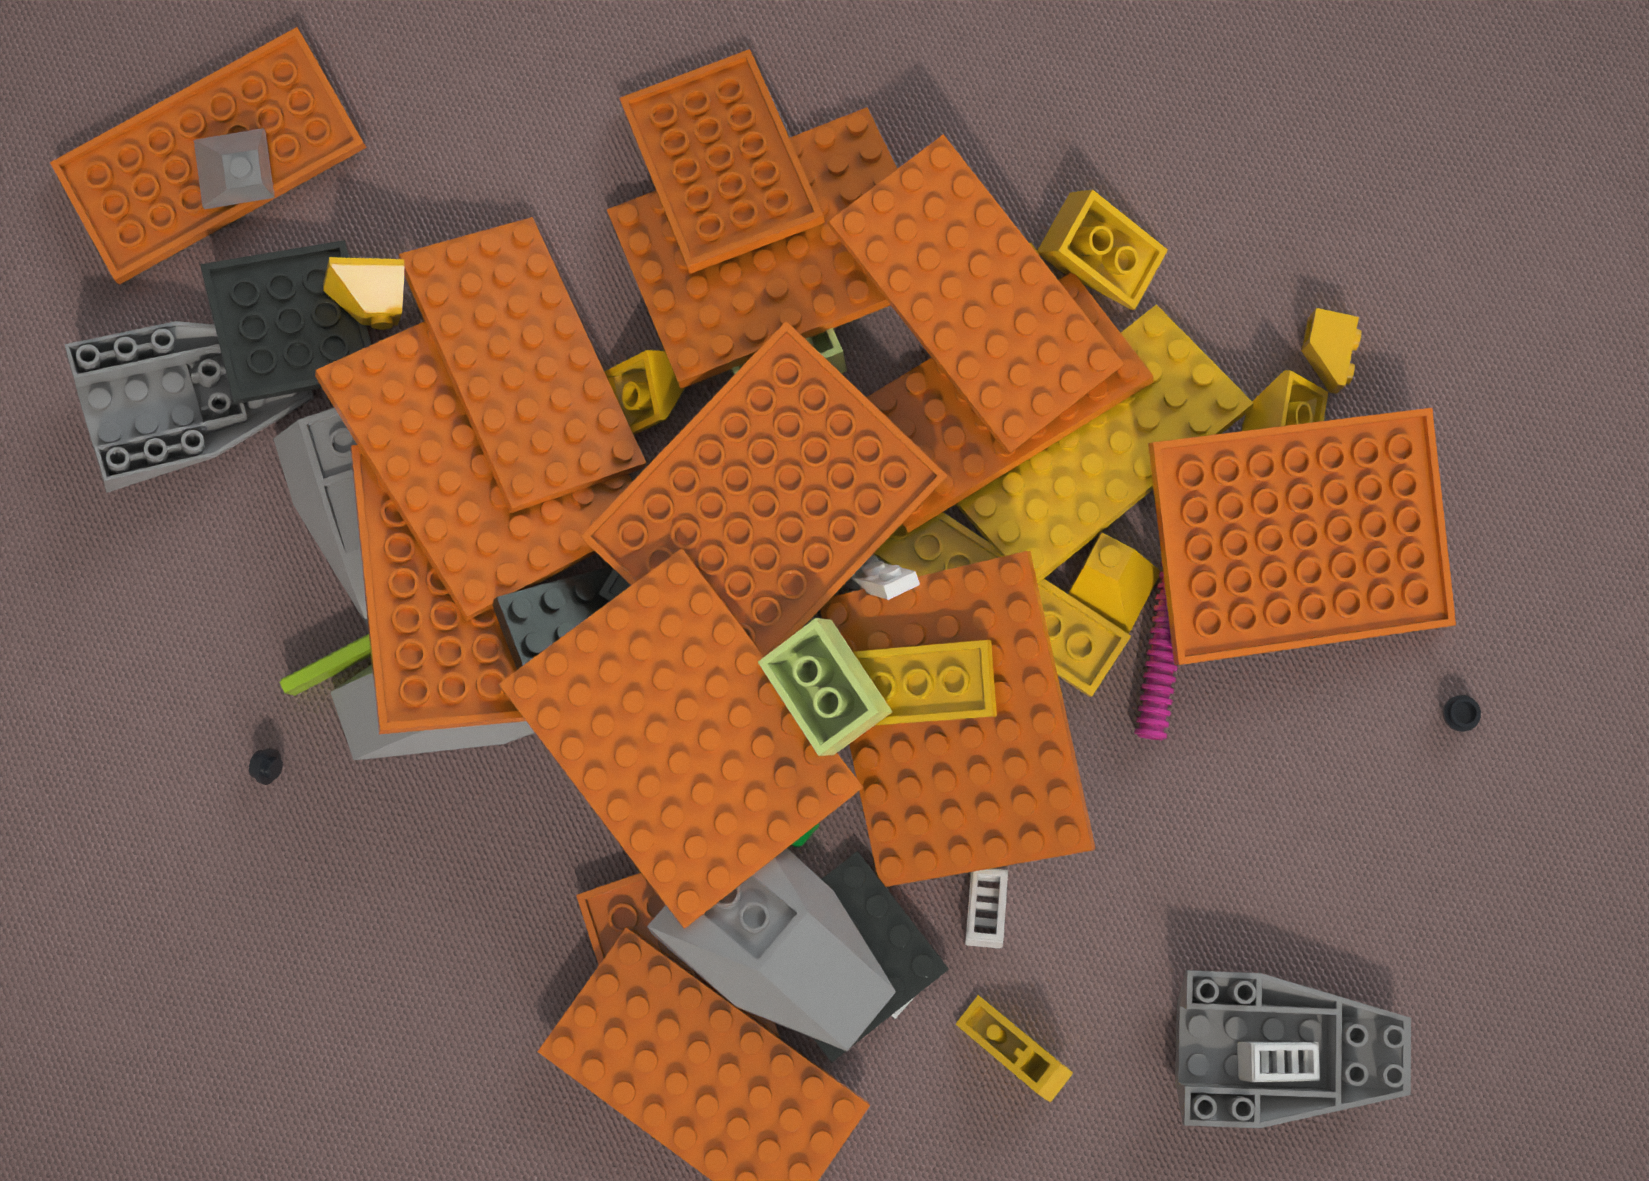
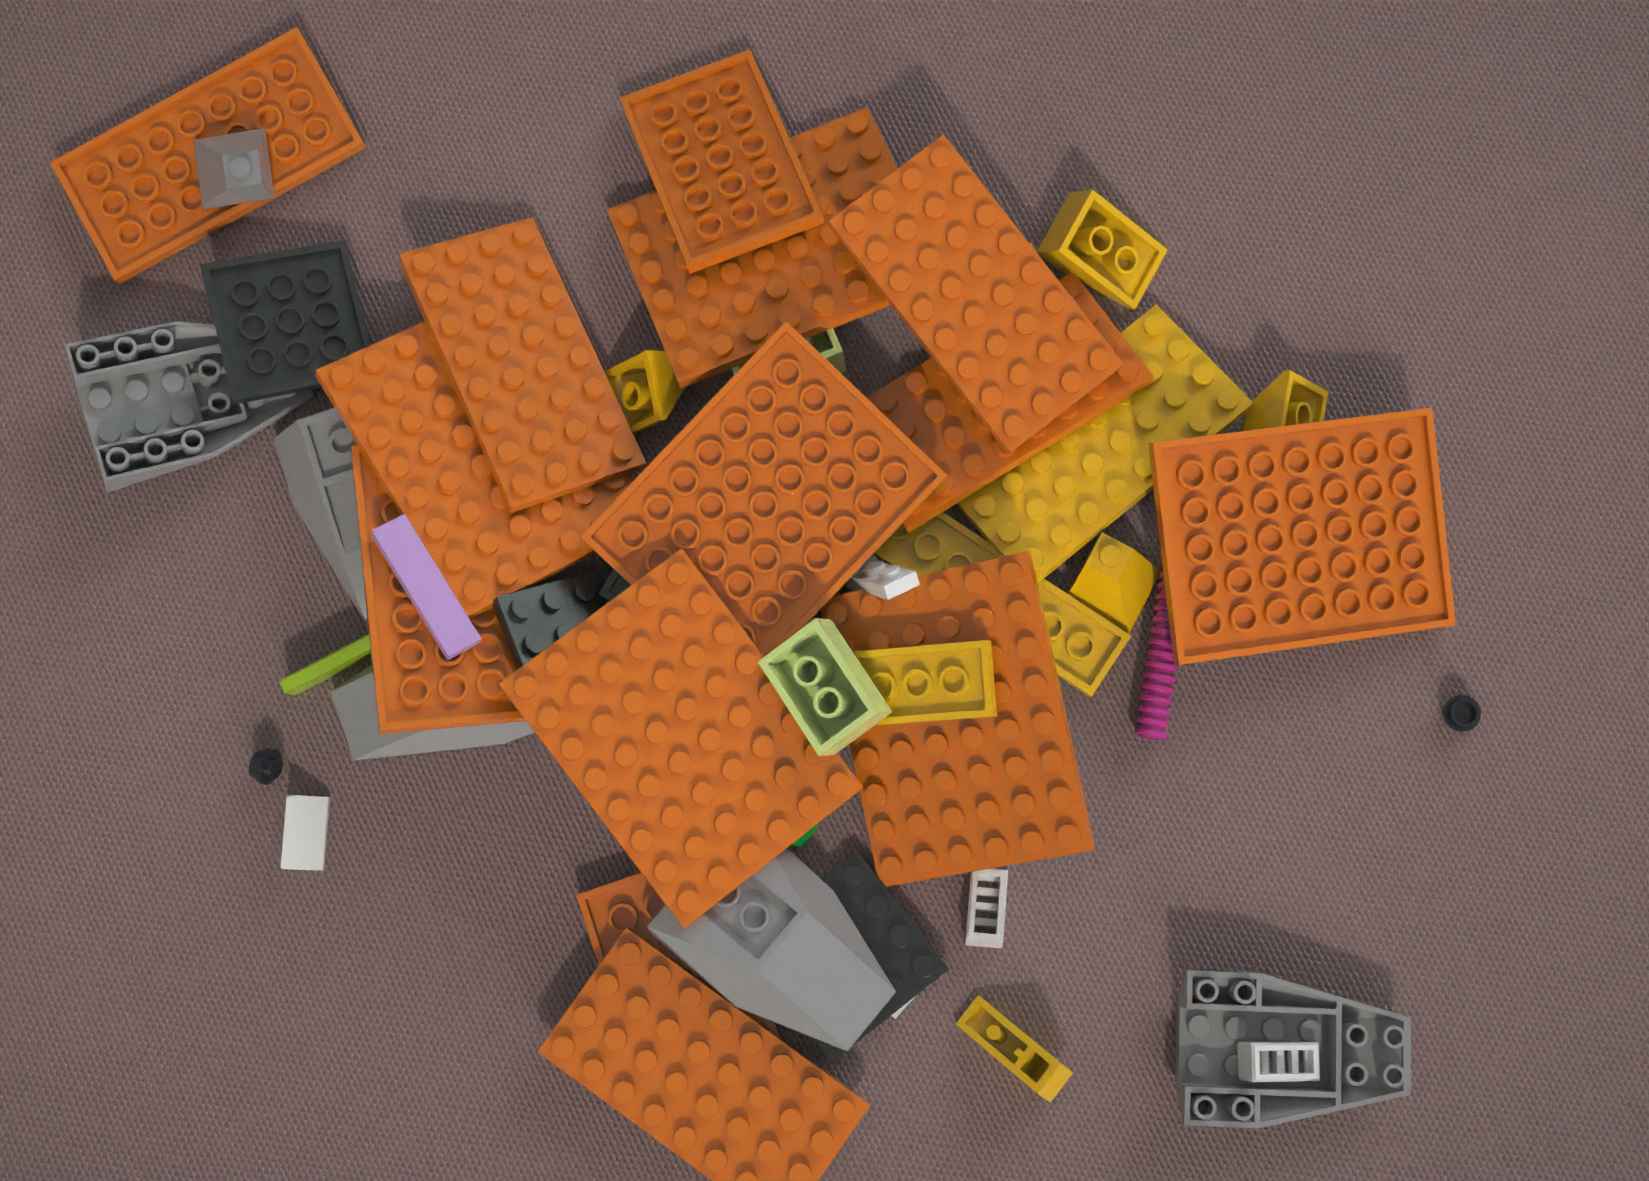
(305, 832): none -> white slope
(367, 289): yellow slope -> none
(426, 586): none -> lavender tile
(1329, 347): yellow slope -> none

